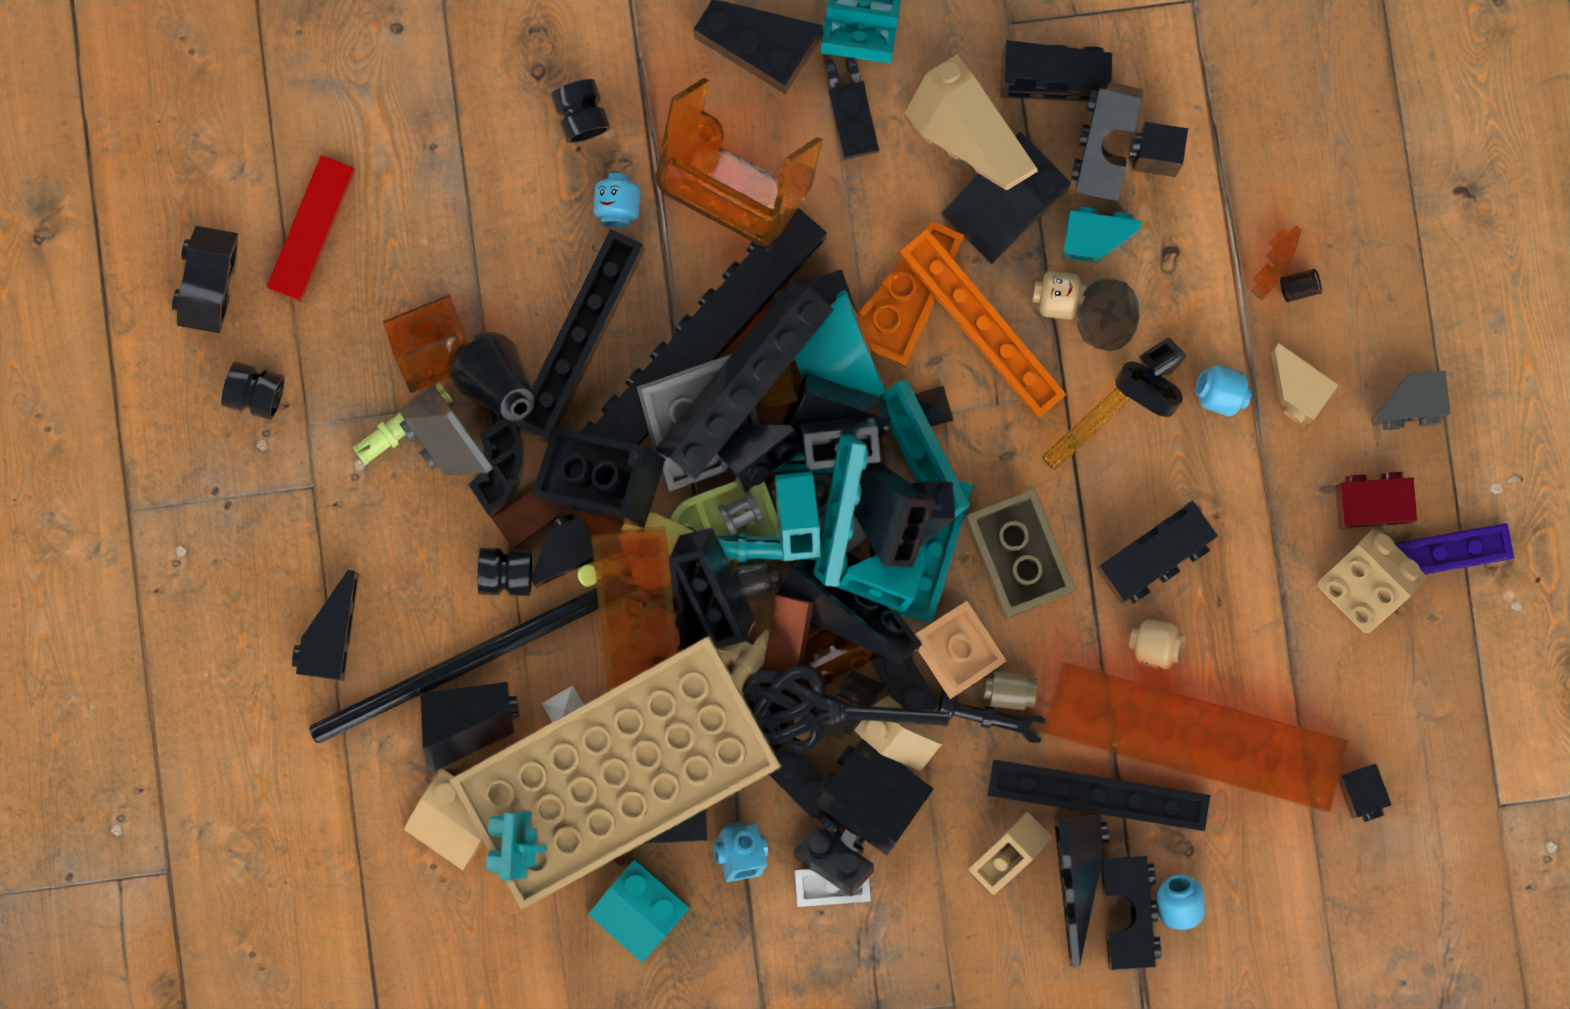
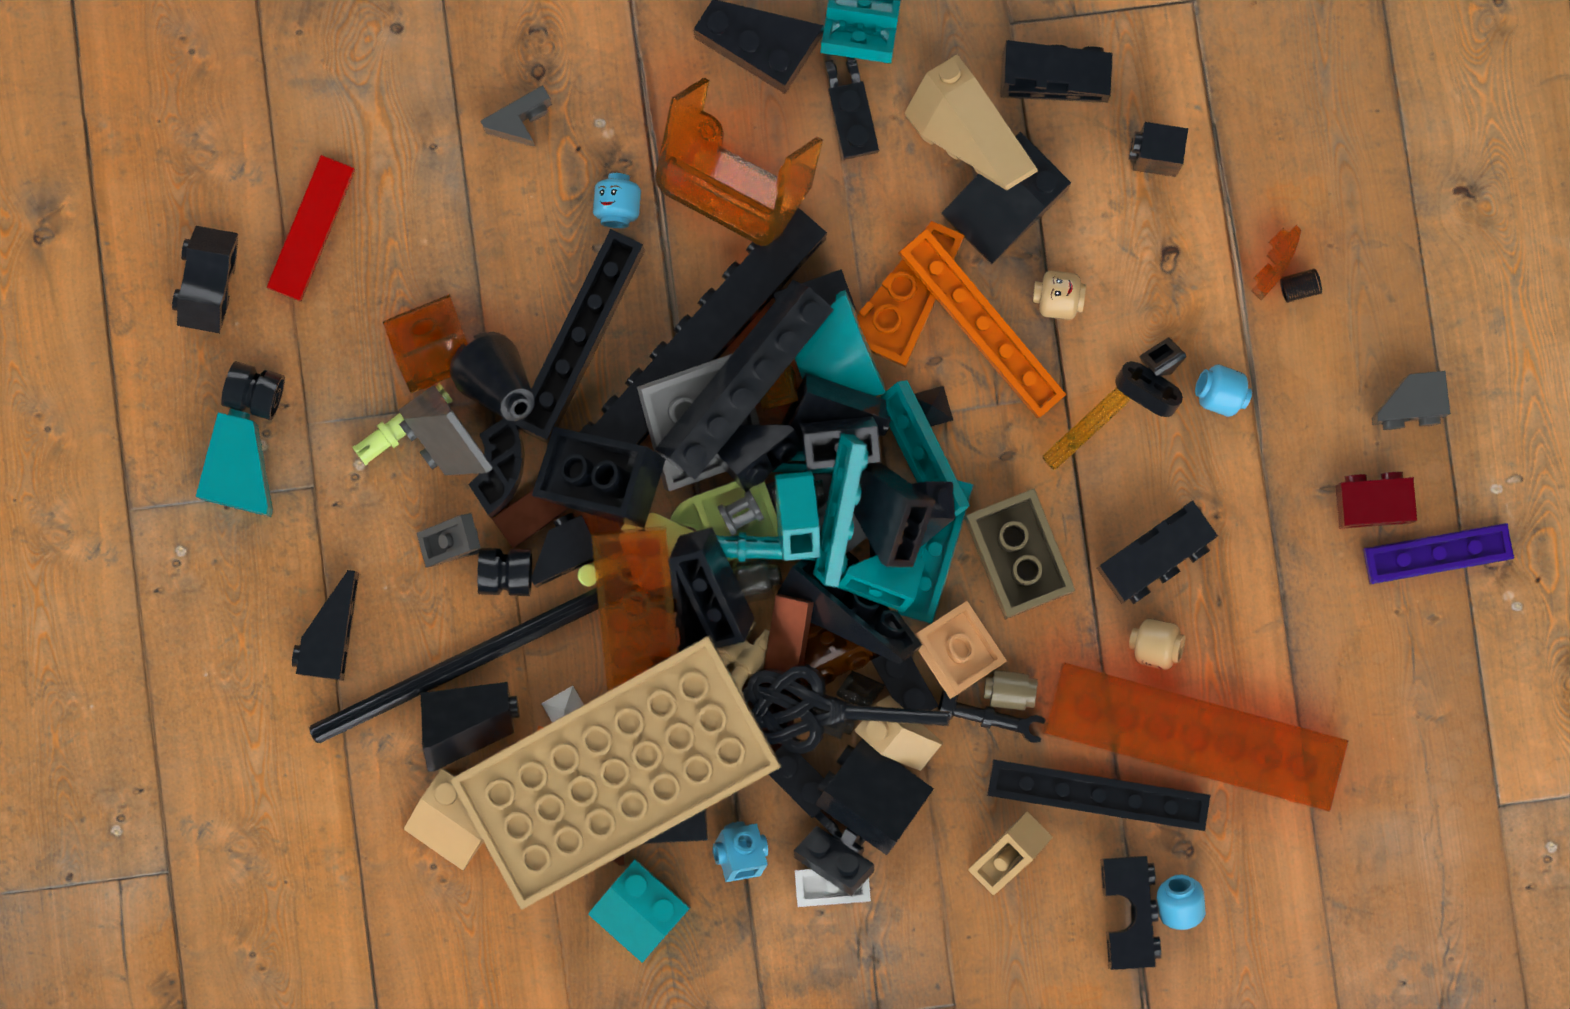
(235, 466): none -> teal slope
(449, 540): none -> dark grey slope
(508, 121): none -> dark grey slope
(518, 845): teal hips -> none
(580, 111): black wheel -> none
(1079, 861): black wedge -> none
(1095, 236): teal slope -> none
(1108, 314): clear smoke tile -> none
(1113, 109): black arch -> none
(1299, 385): tan slope -> none
(1364, 792): black brick -> none
(1372, 580): tan bracket -> none

